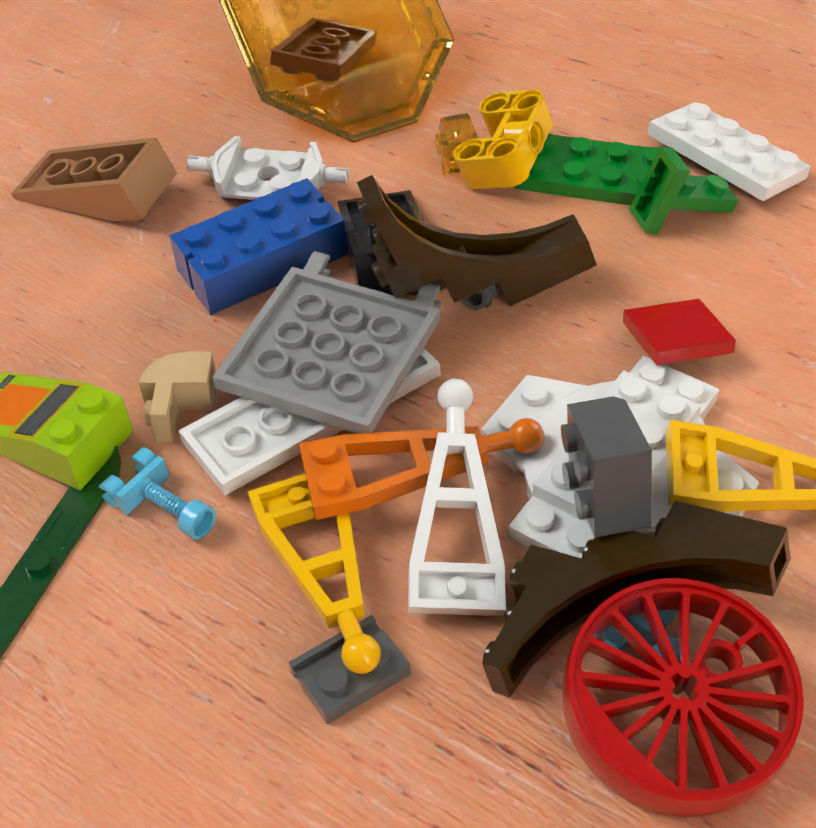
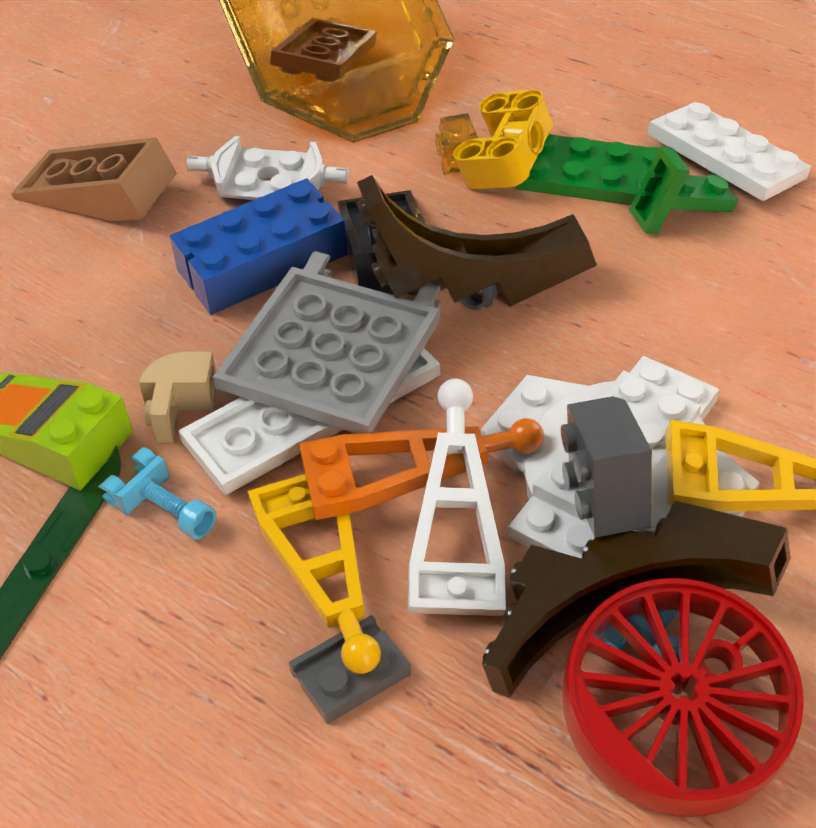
(678, 331): red tile -> none

